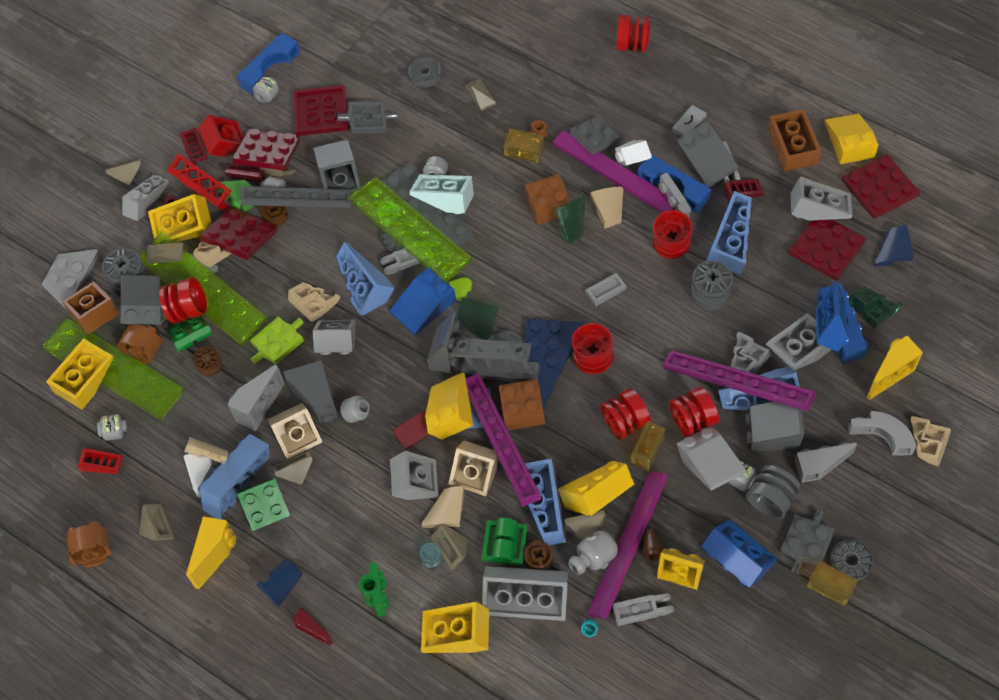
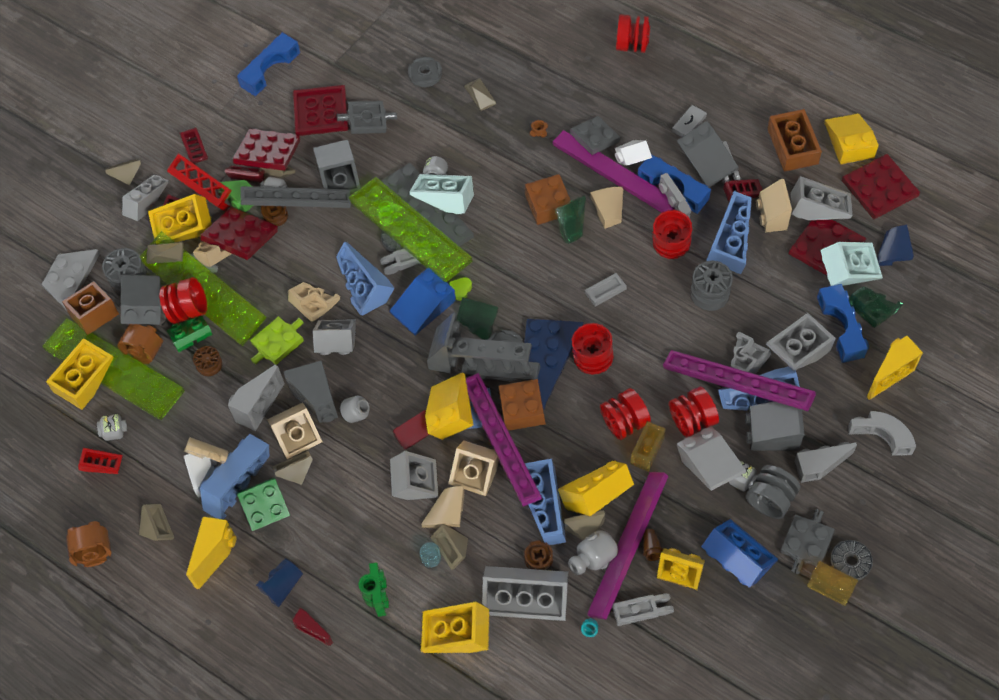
(221, 135): red slope -> none
(266, 89): light grey head -> none
(504, 542): green plate -> none
(524, 145): clear yellow brick -> none
(774, 207): none -> tan slope
(832, 319): blue slope -> none
(851, 263): none -> light aqua slope
(930, 440): tan slope -> none

